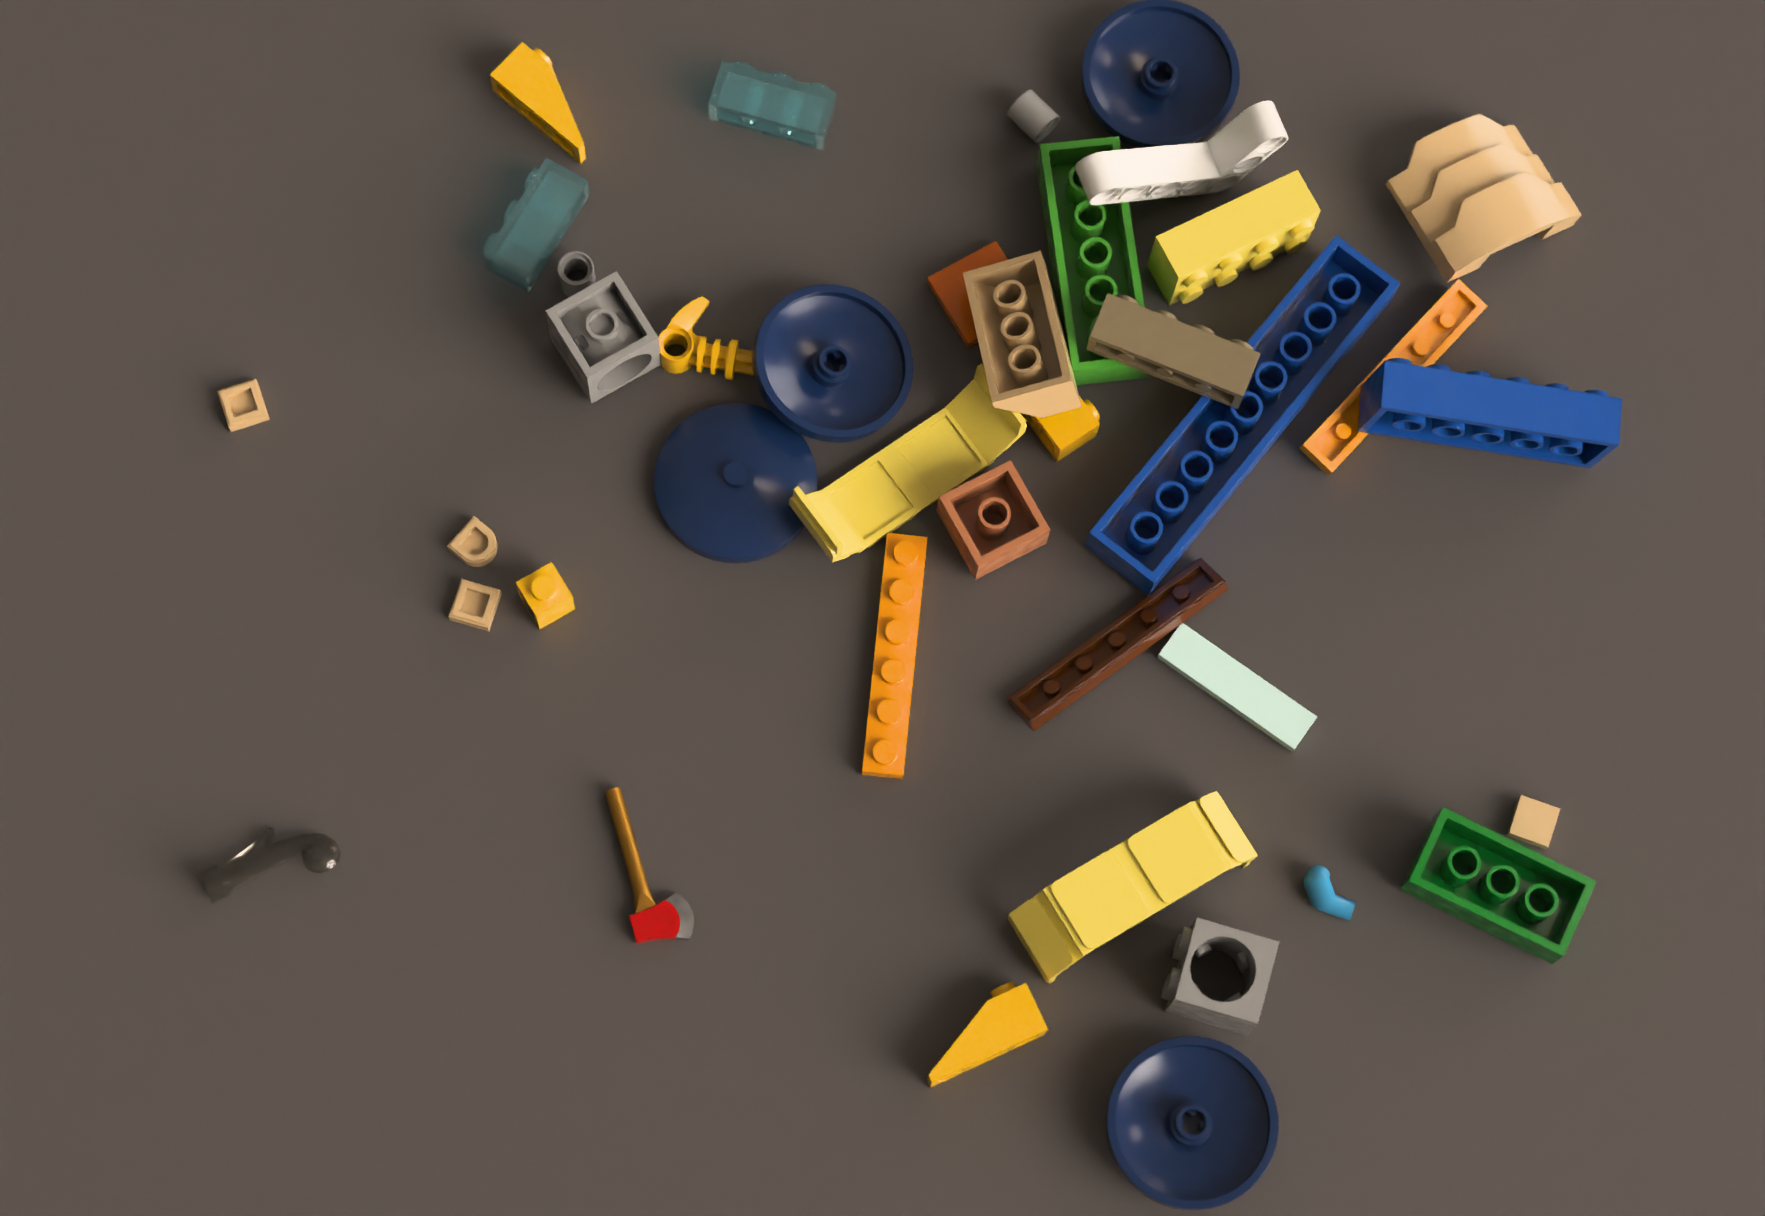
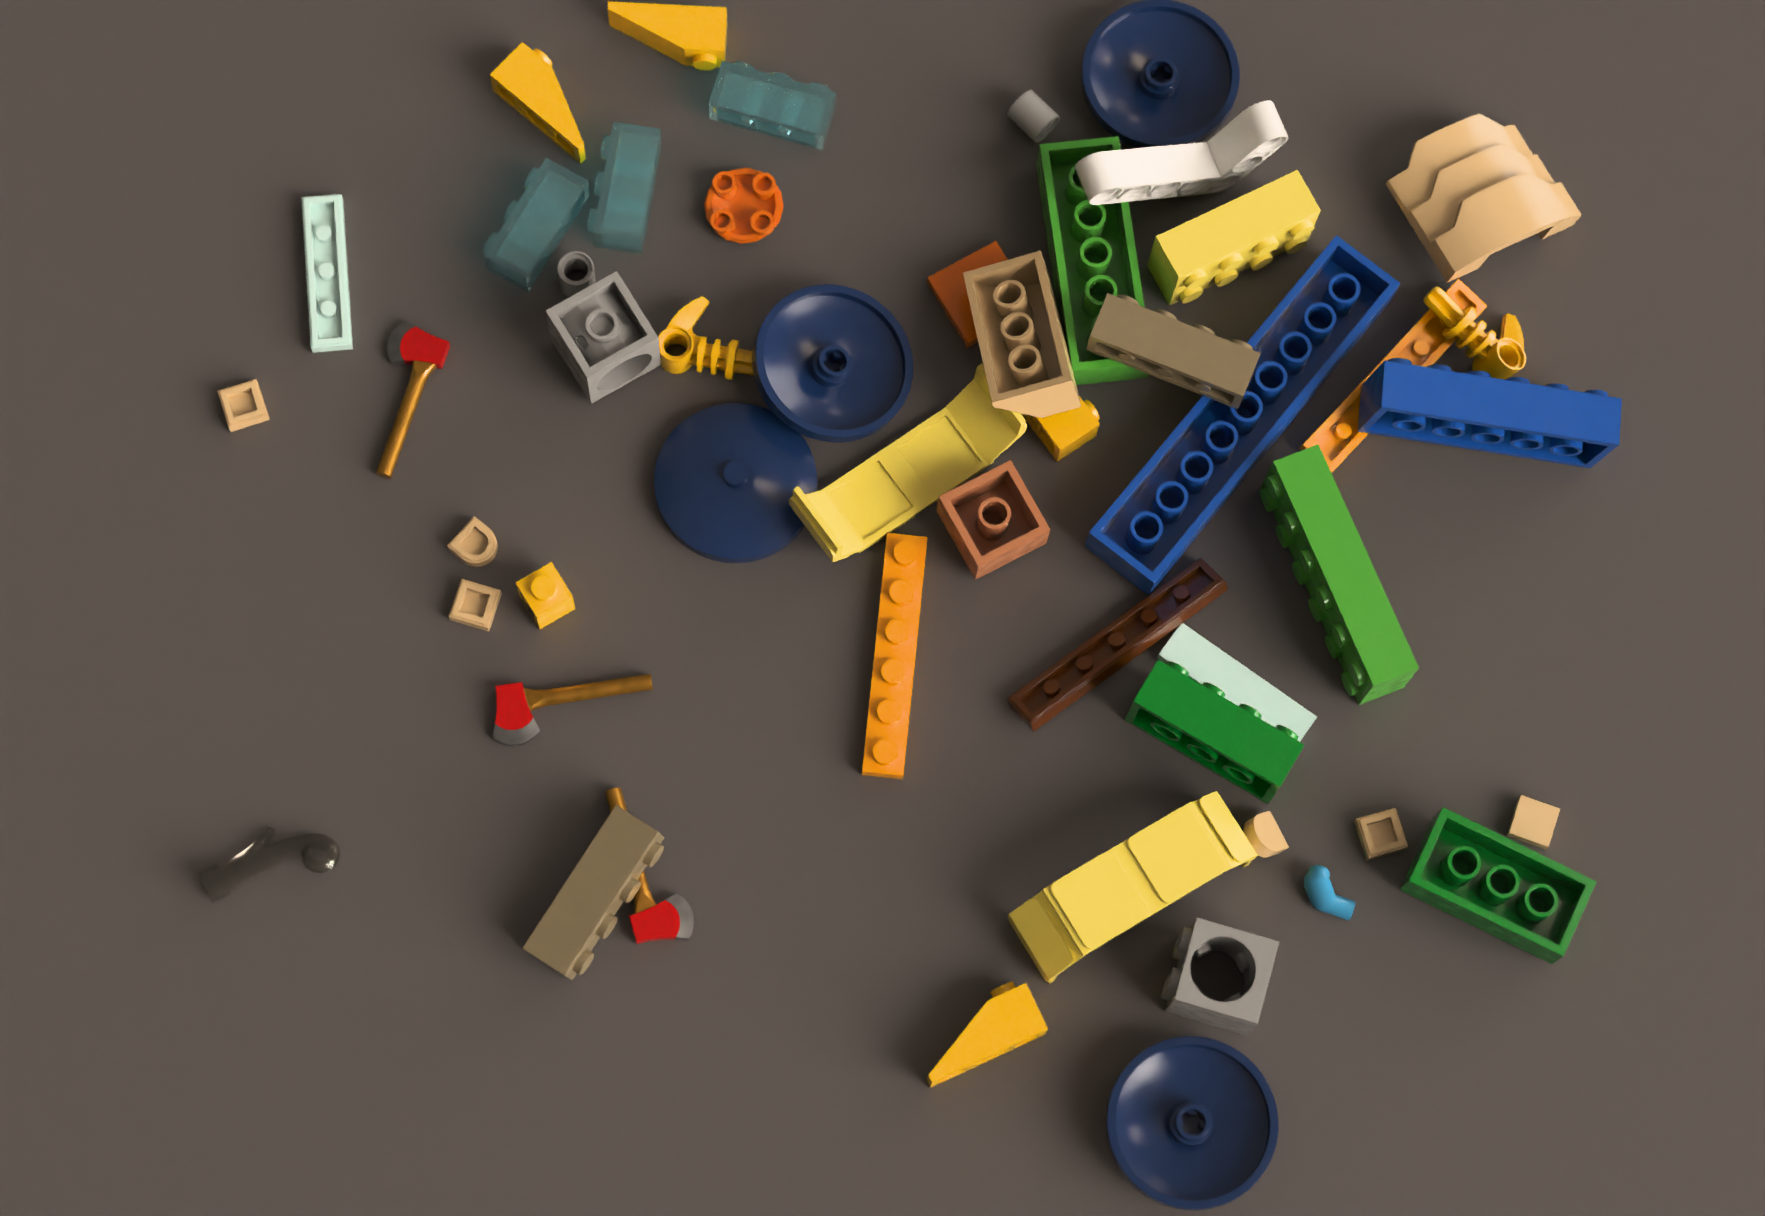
(327, 273): none -> light aqua tile
(425, 353): none -> piece
(514, 703): none -> piece
(594, 893): none -> dark tan brick
(625, 187): none -> clear light blue brick
(681, 32): none -> yellow slope
(743, 205): none -> orange dish
(1214, 730): none -> green brick
(1265, 835): none -> tan tile
(1337, 575): none -> bright green brick
(1381, 834): none -> tan tile
(1495, 356): none -> yellow piece

